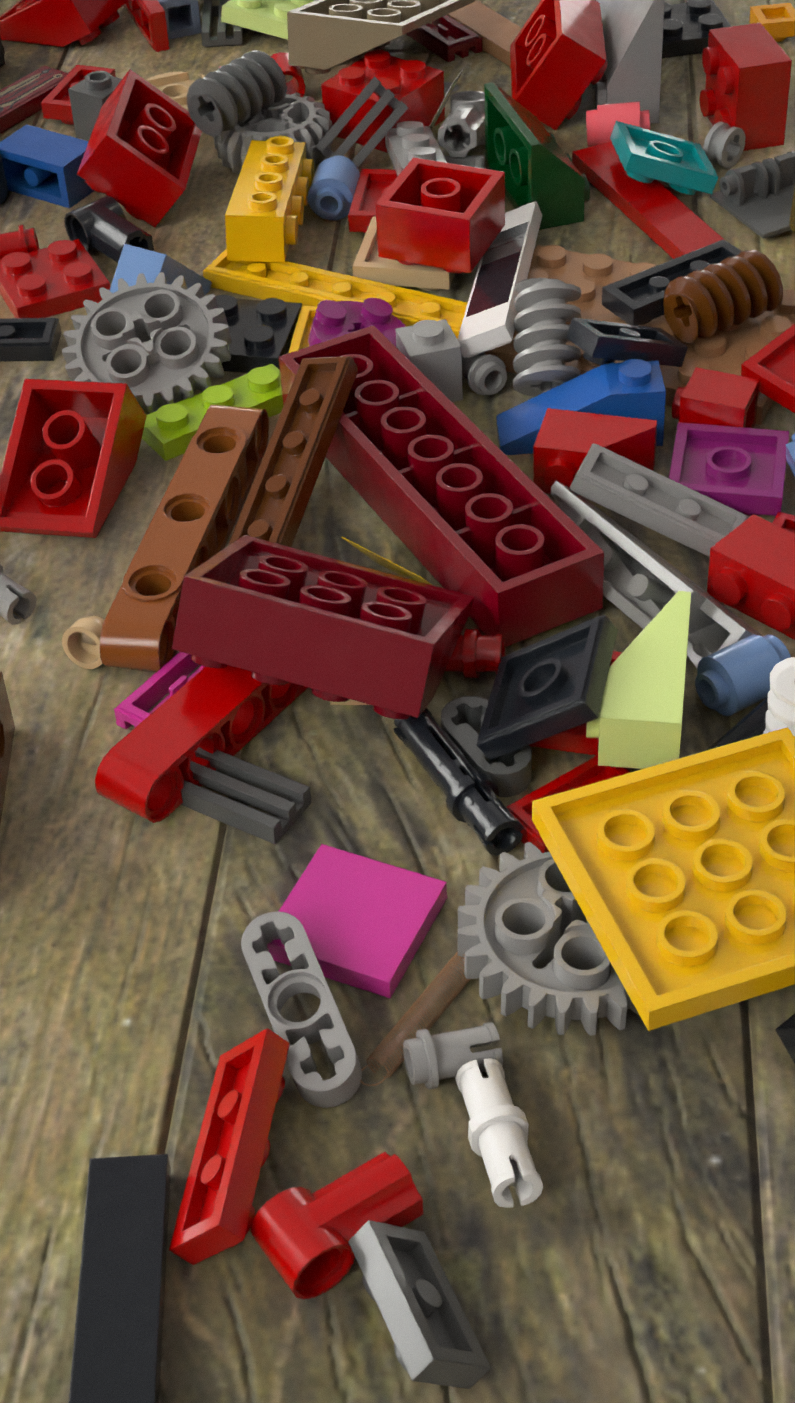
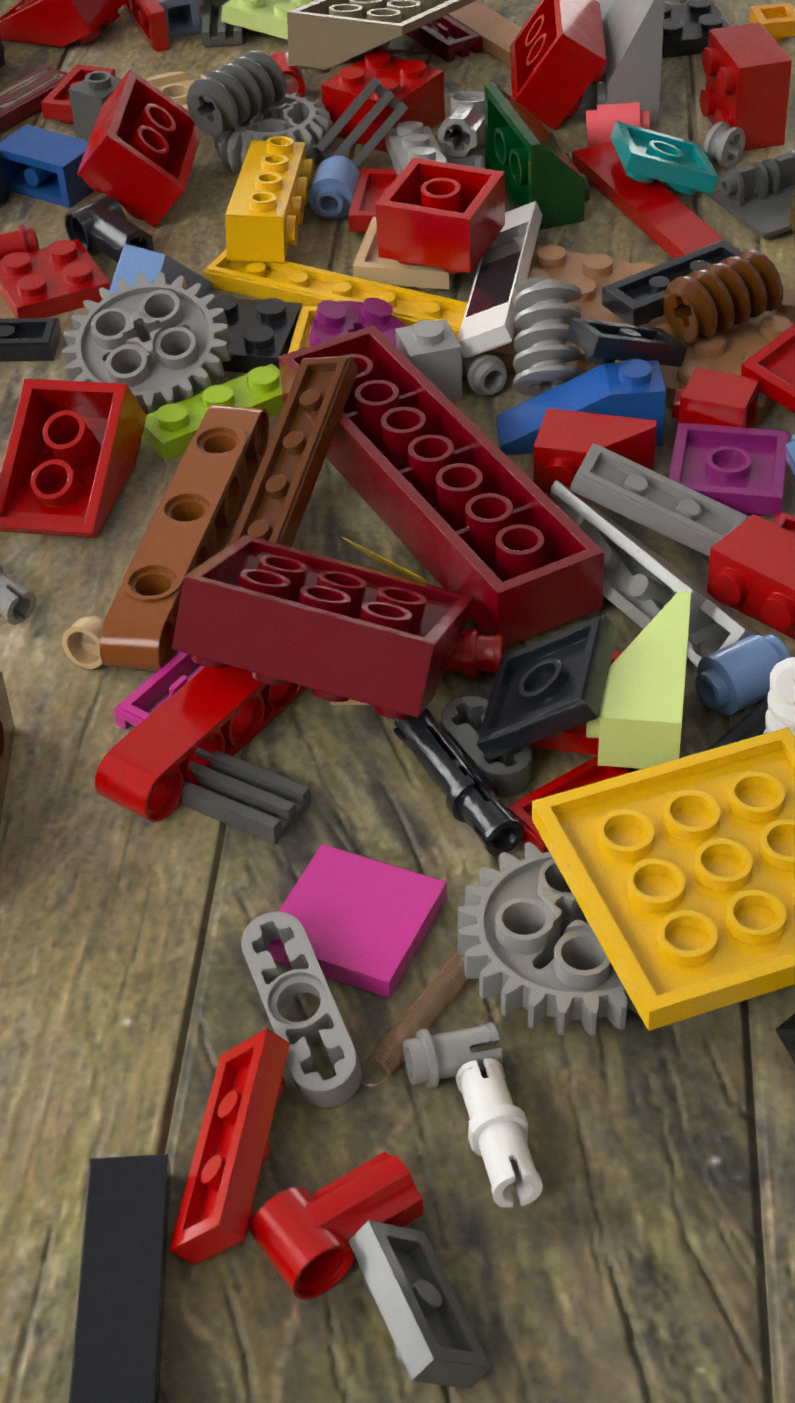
(444, 101): black sticker -> none

